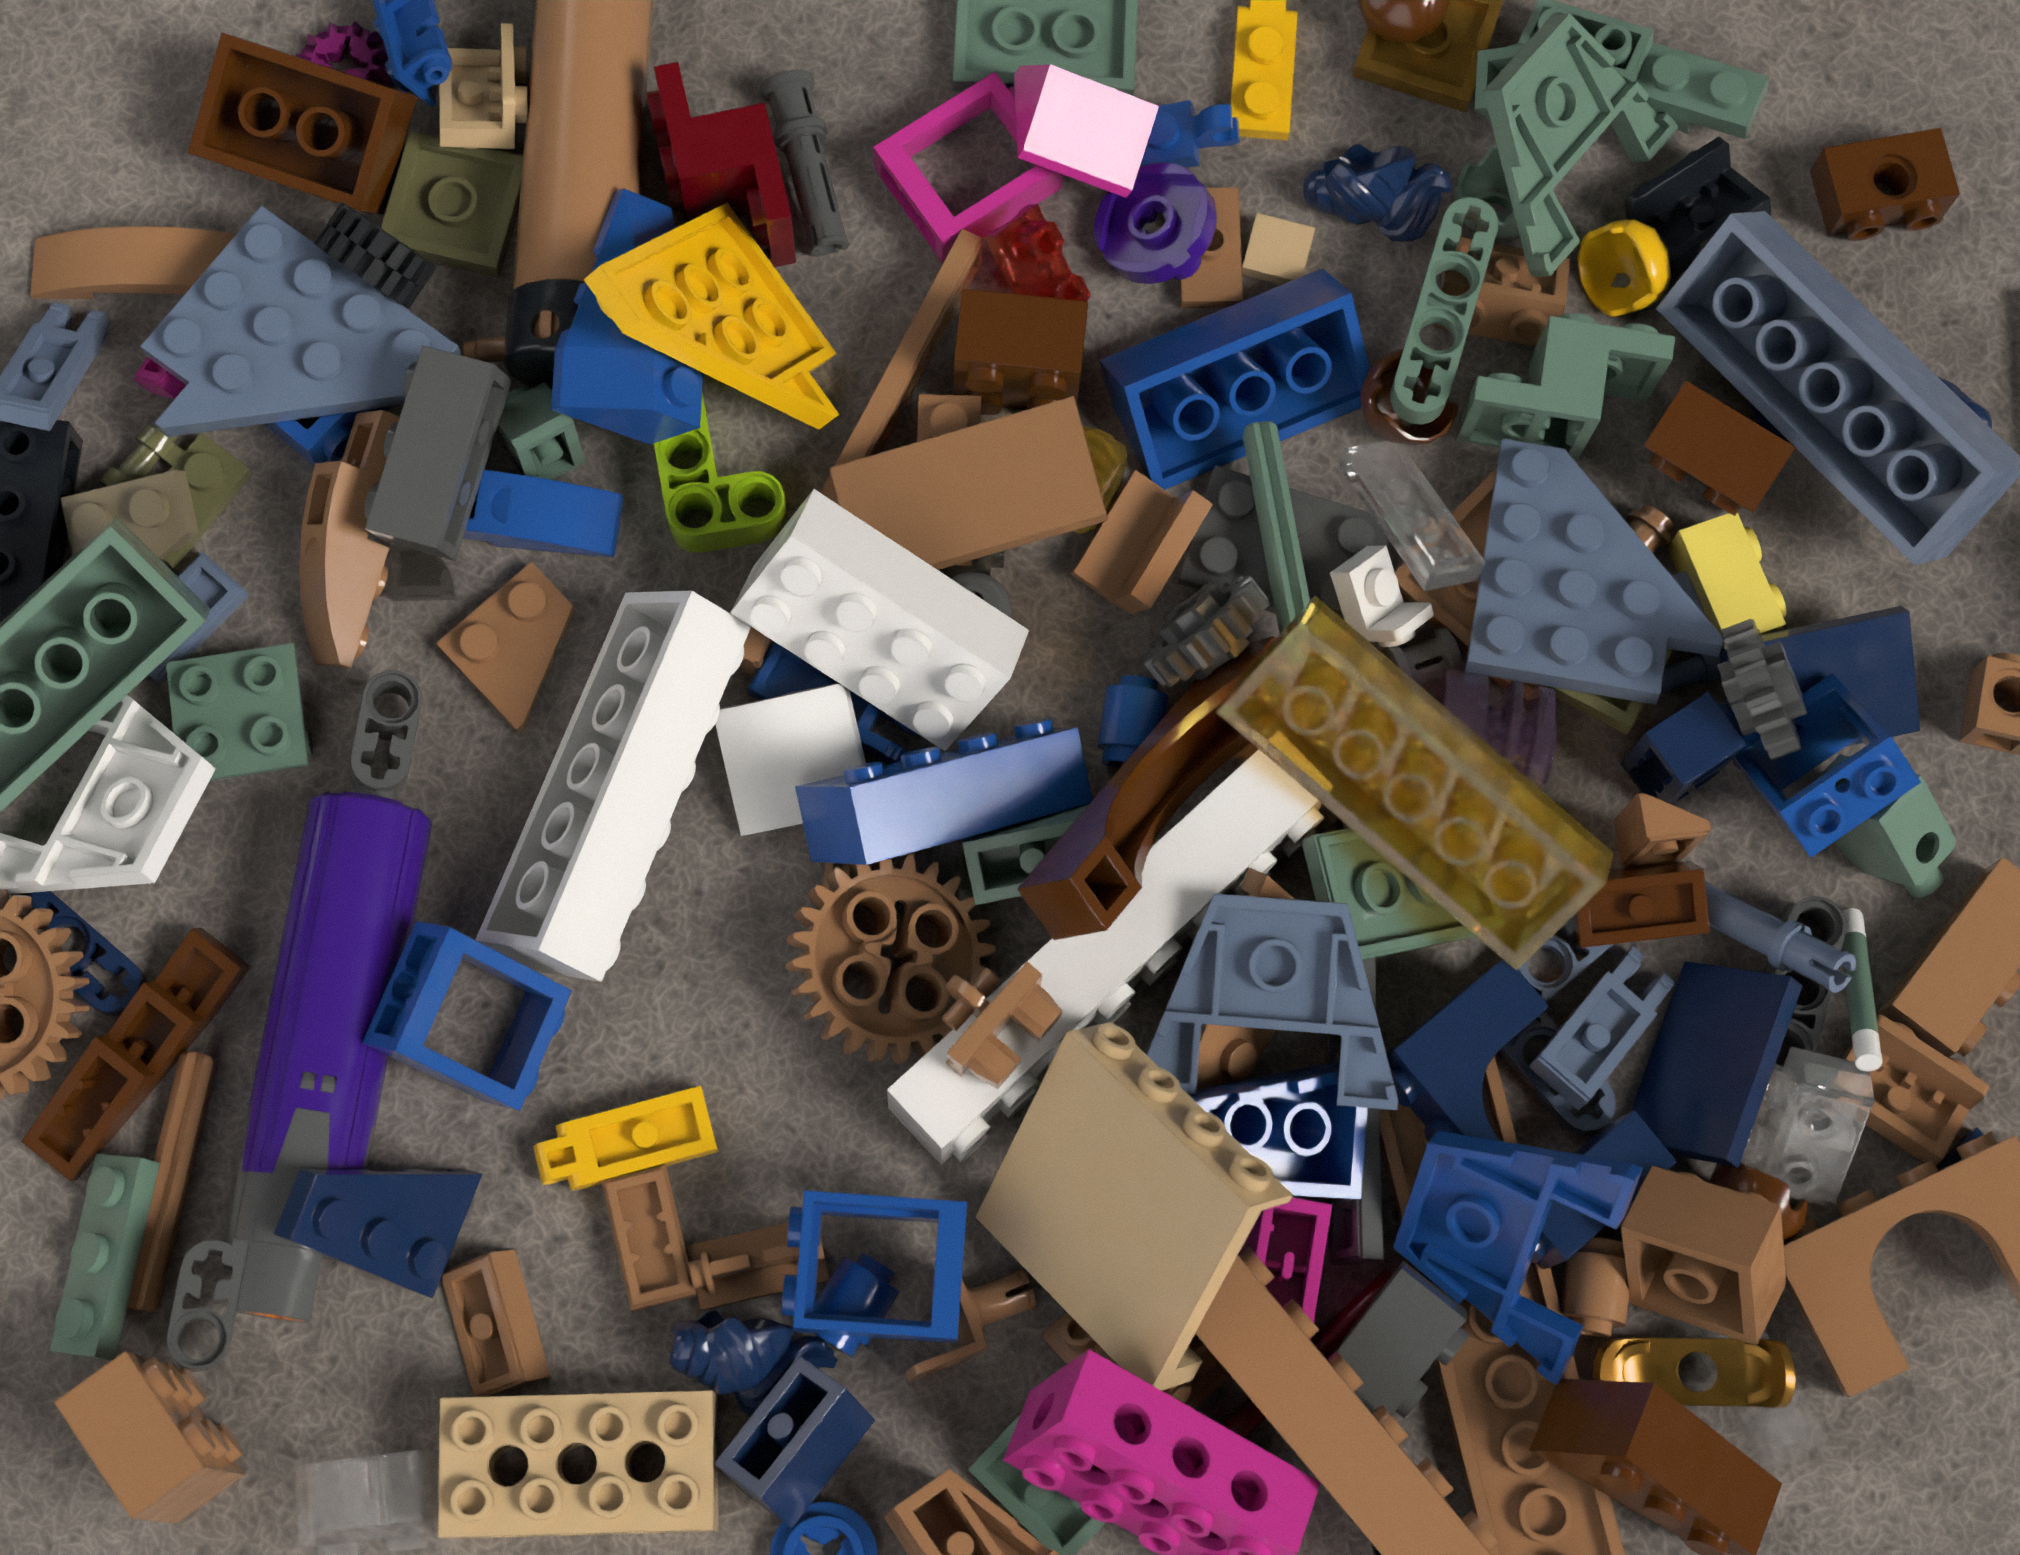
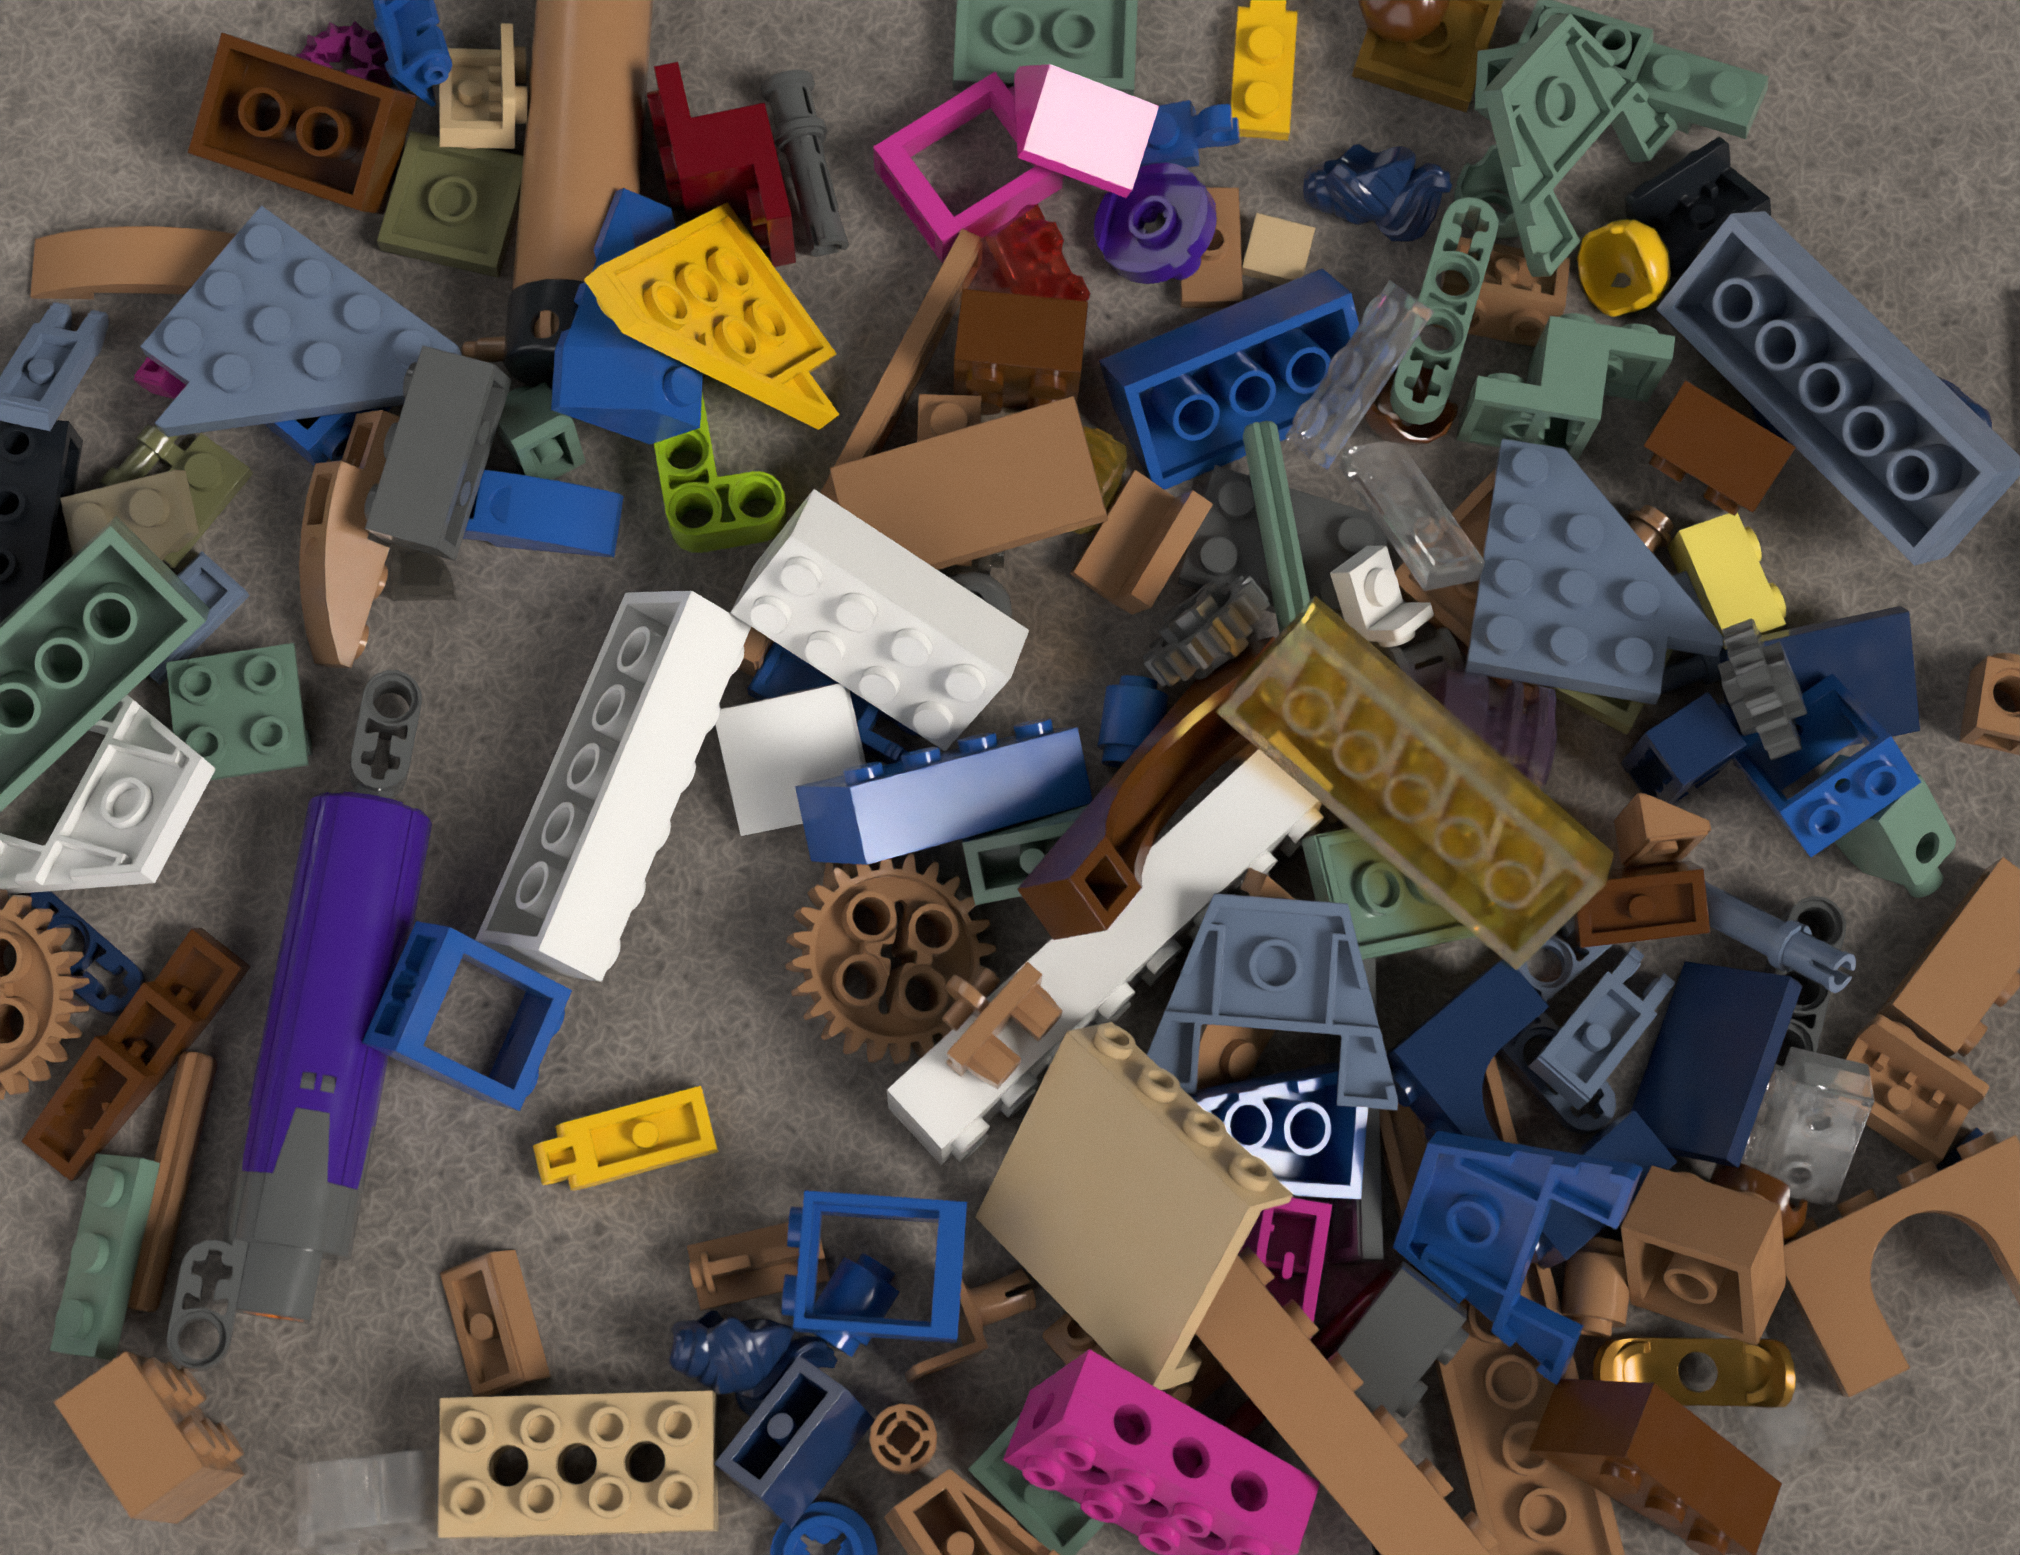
(375, 255): black tyre -> none
(381, 1221): dark blue wing -> none
(511, 643): medium nougat wing -> none
(648, 1238): medium nougat plate -> none
(905, 1449): none -> medium nougat wheel
(1358, 374): none -> clear plate
(1860, 995): sand green bar -> none
(1909, 163): reddish brown brick -> none

